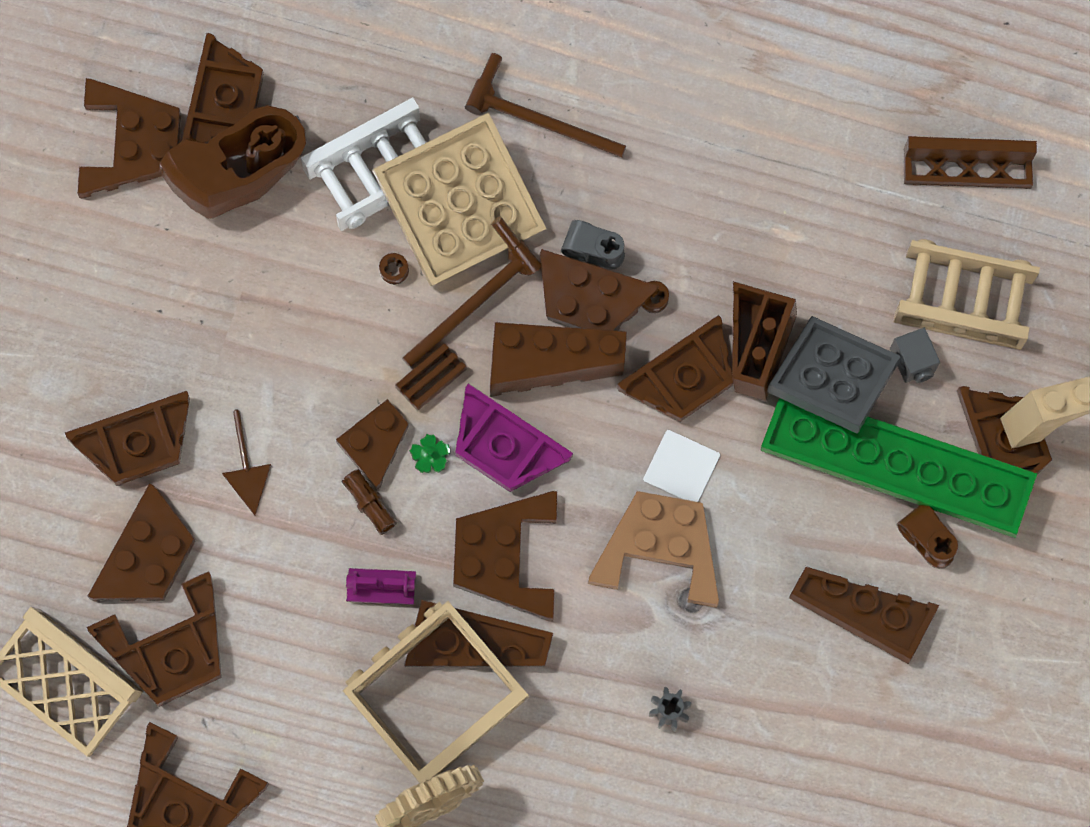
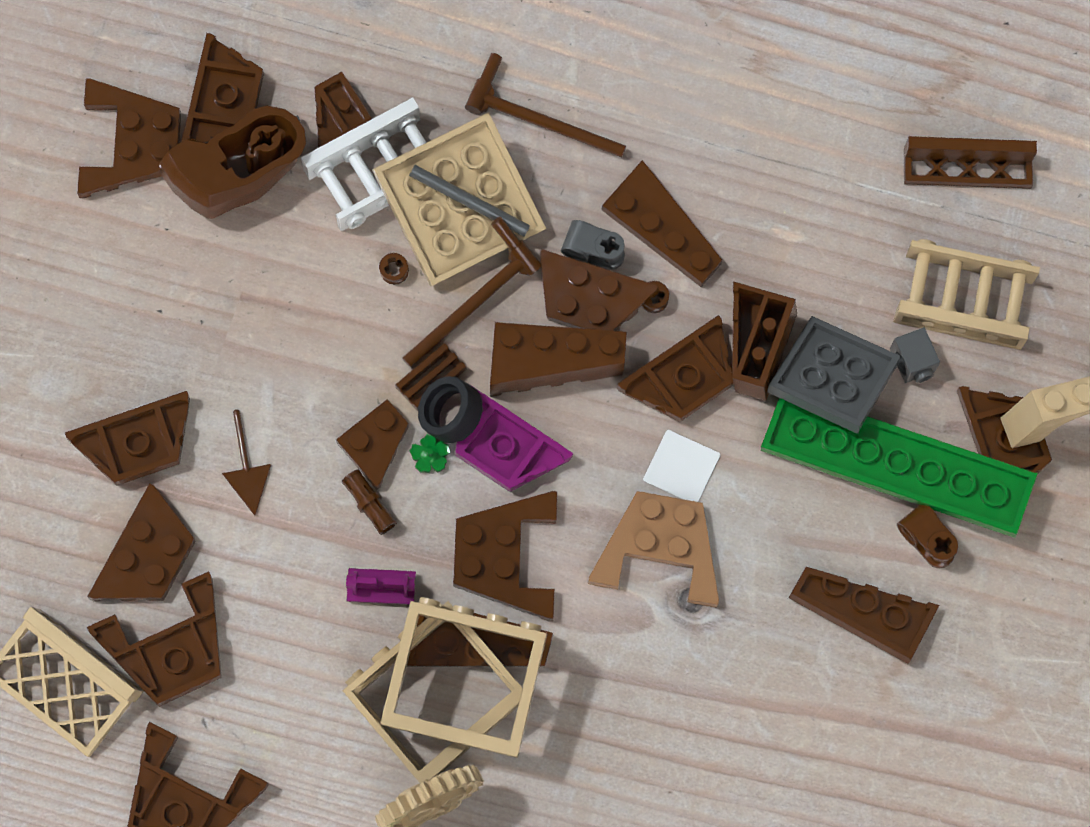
(337, 109): none -> reddish brown wing
(433, 401): none -> black tyre
(464, 616): none -> tan window
(467, 199): none -> dark grey bar
(659, 222): none -> reddish brown wing
(665, 701): dark grey gear -> none

